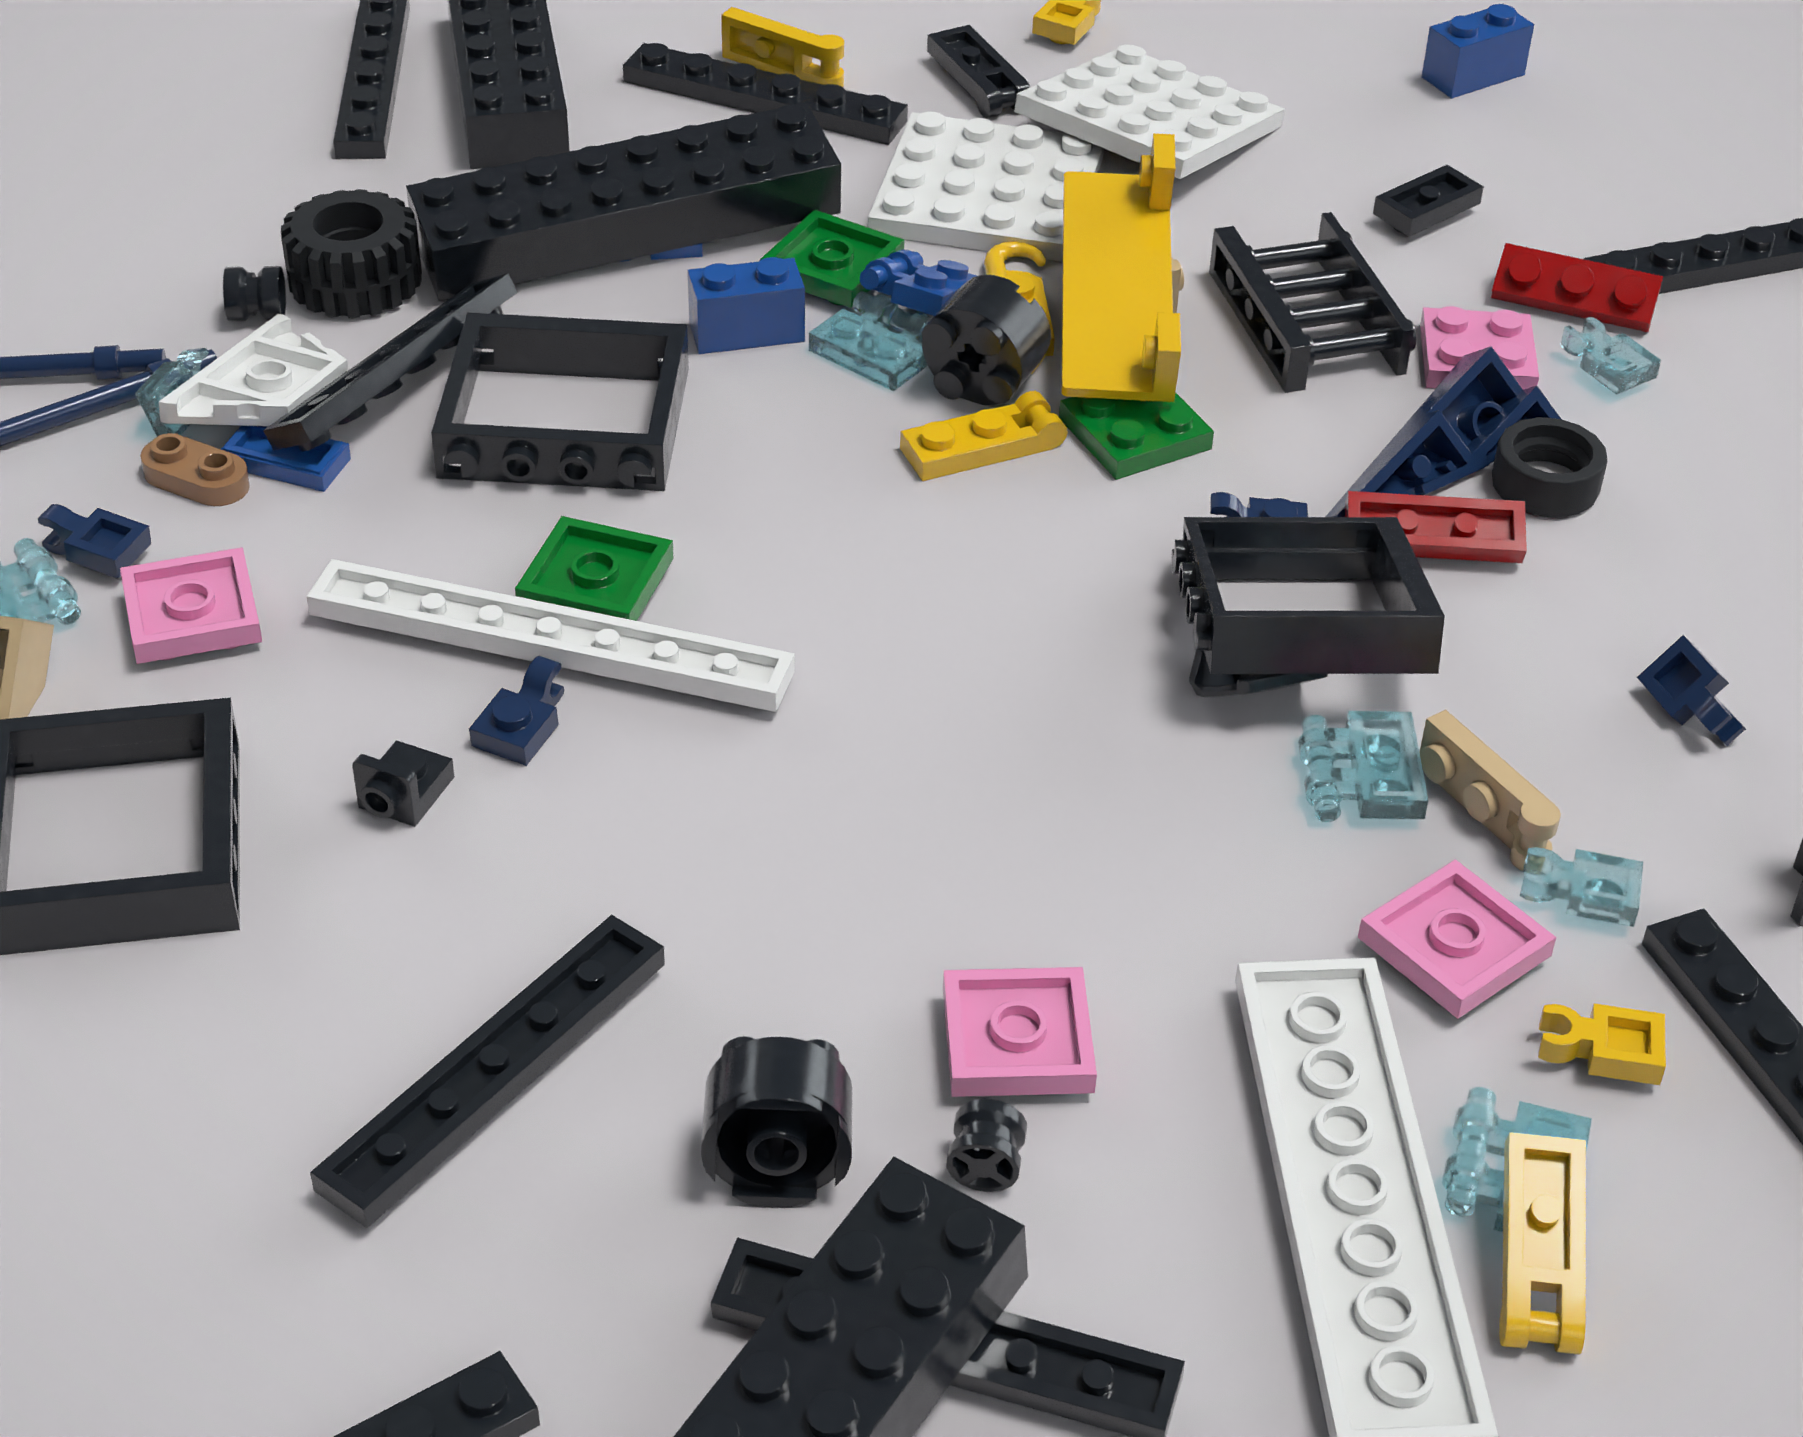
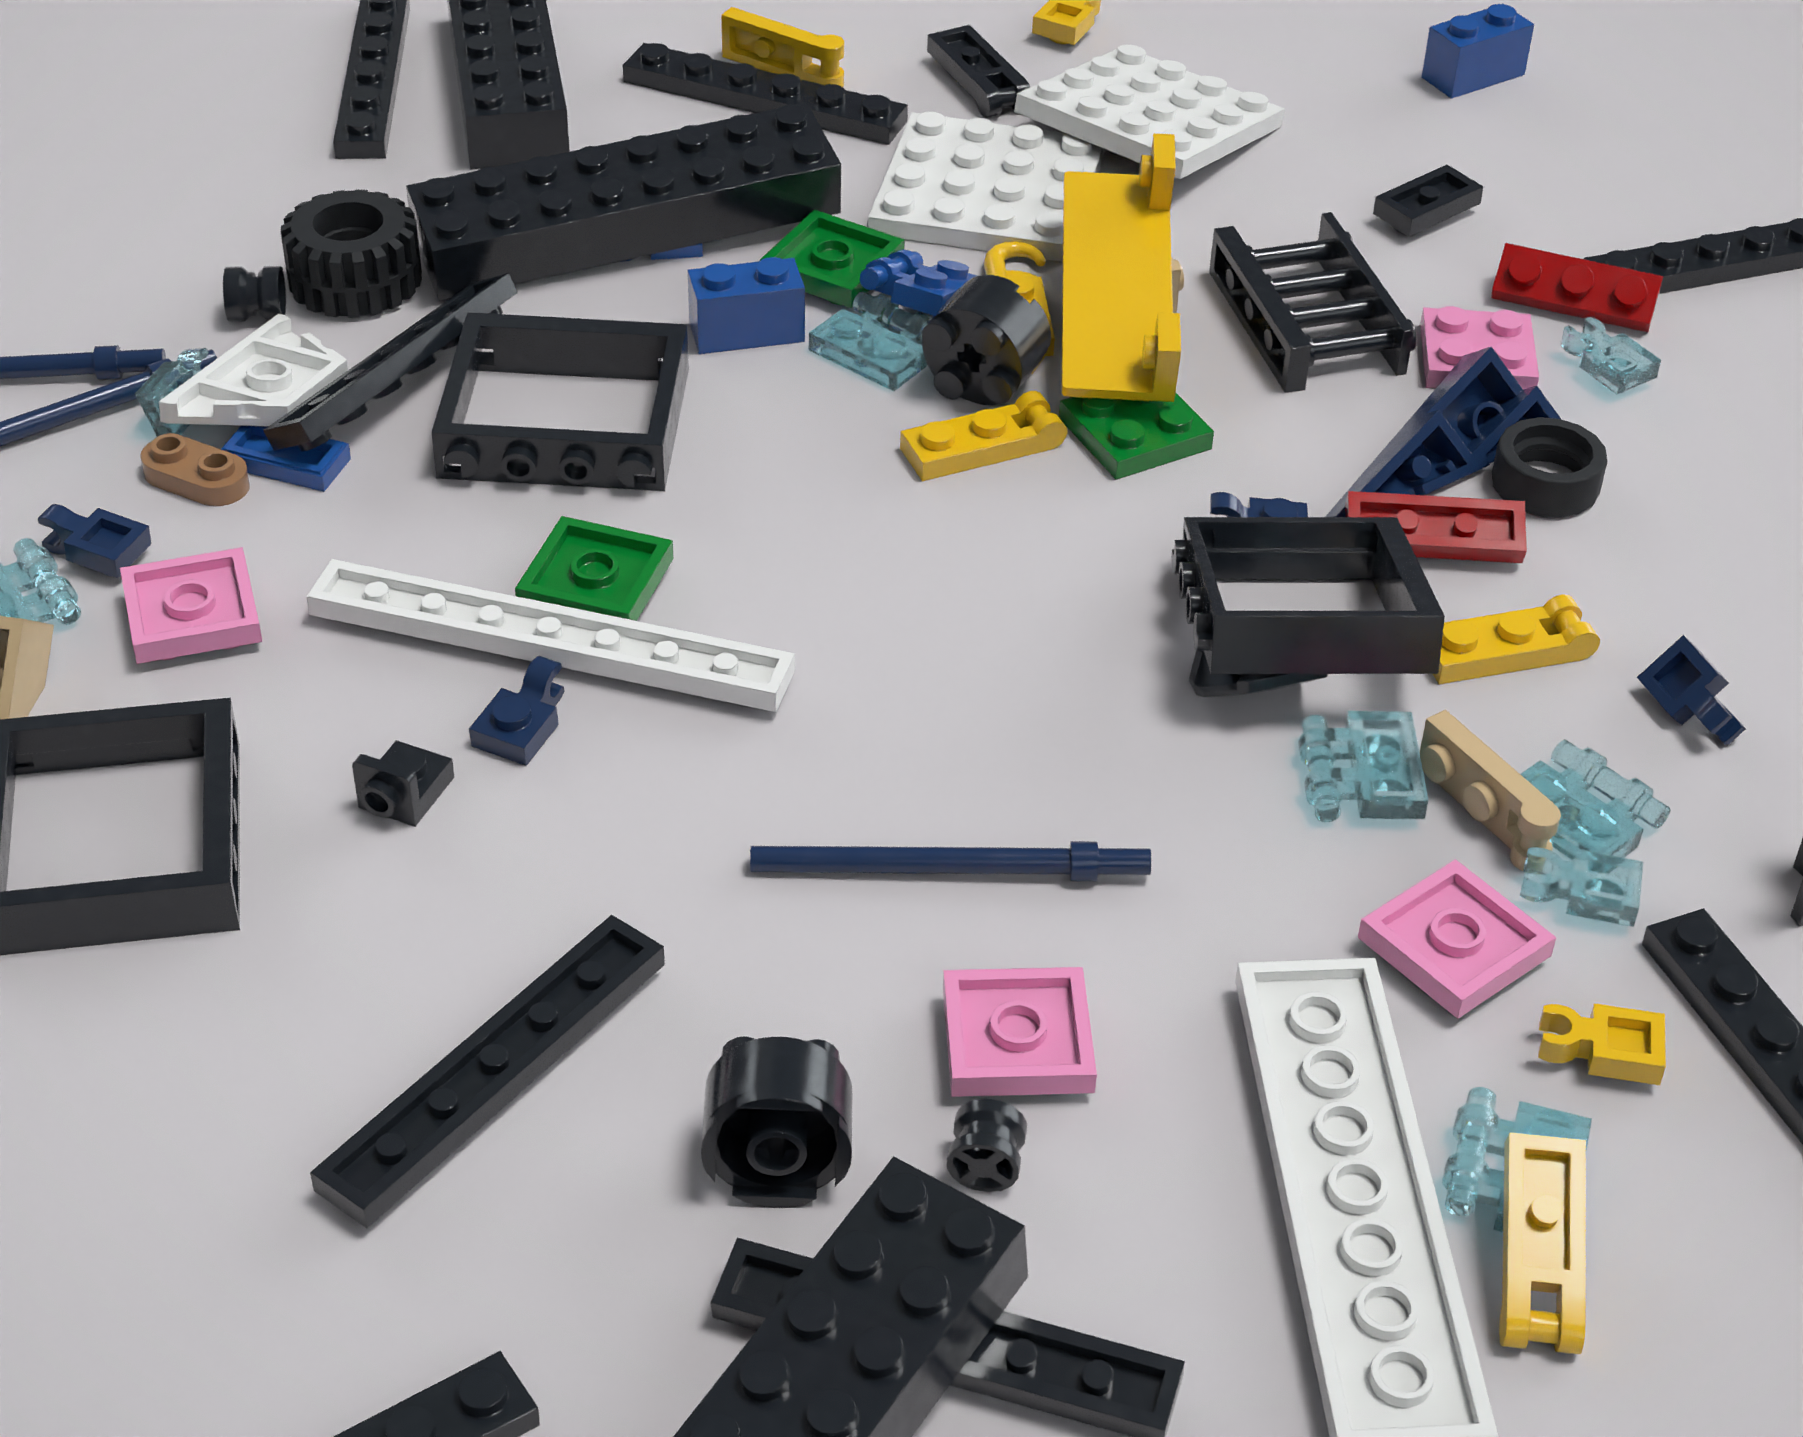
(1082, 860): none -> dark blue bar
(1515, 641): none -> yellow plate
(1585, 819): none -> clear light blue plate

